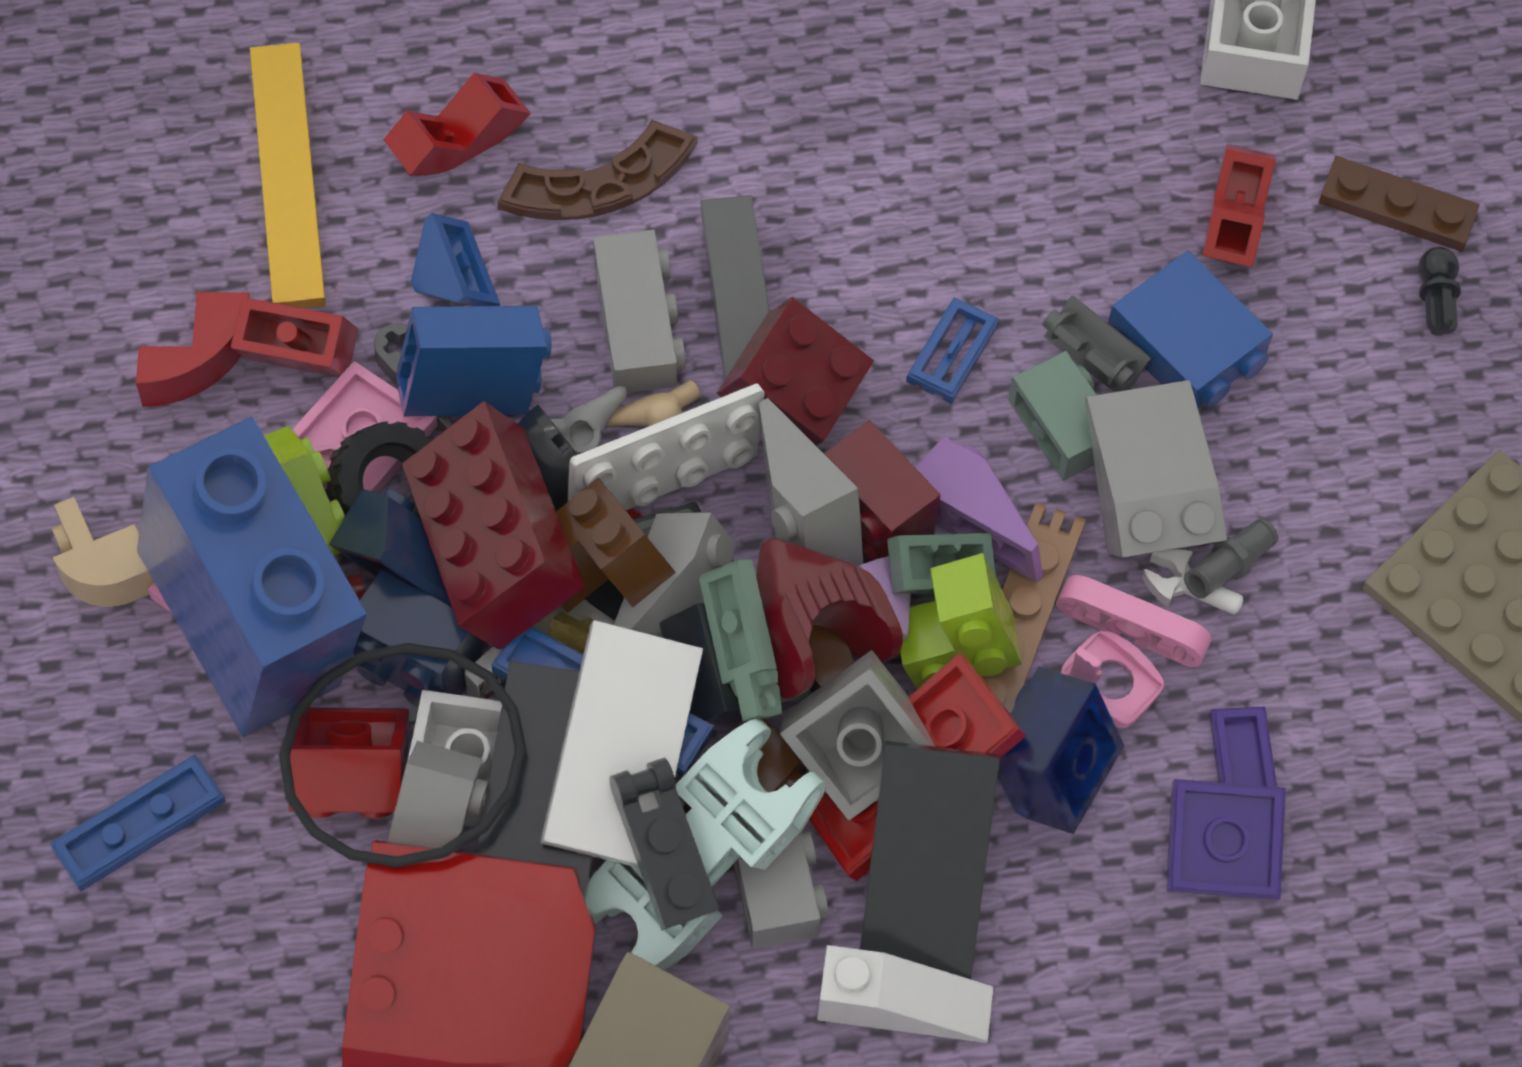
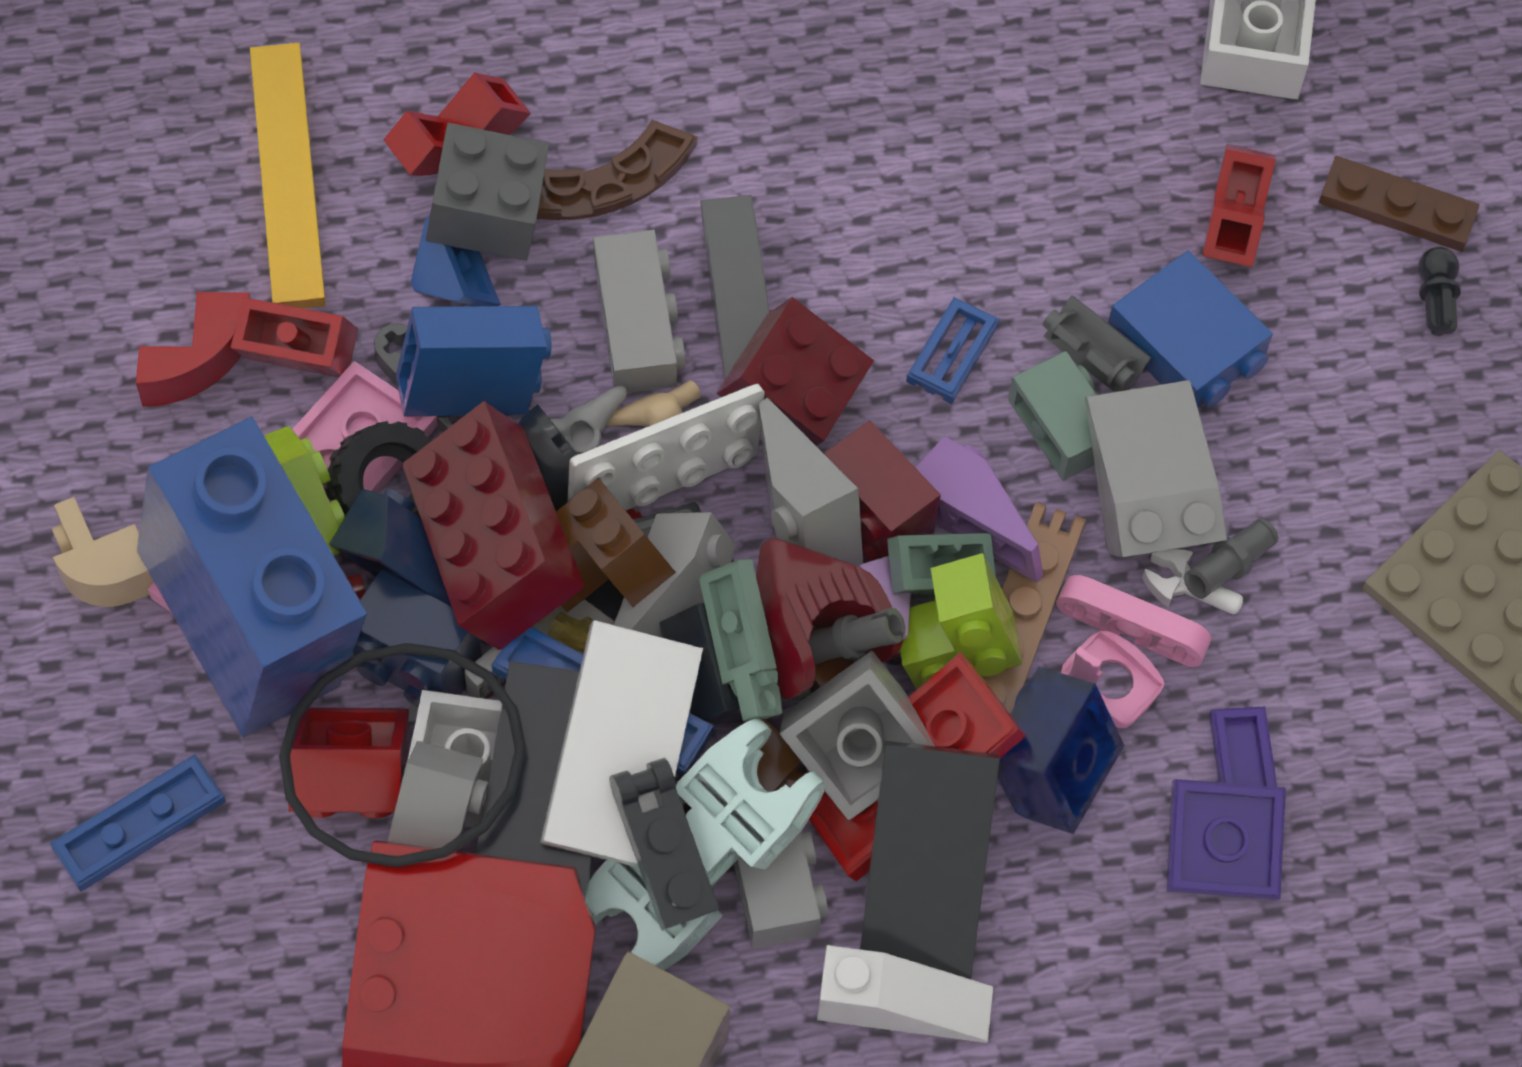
(487, 191): none -> dark grey brick
(854, 636): none -> dark grey pin

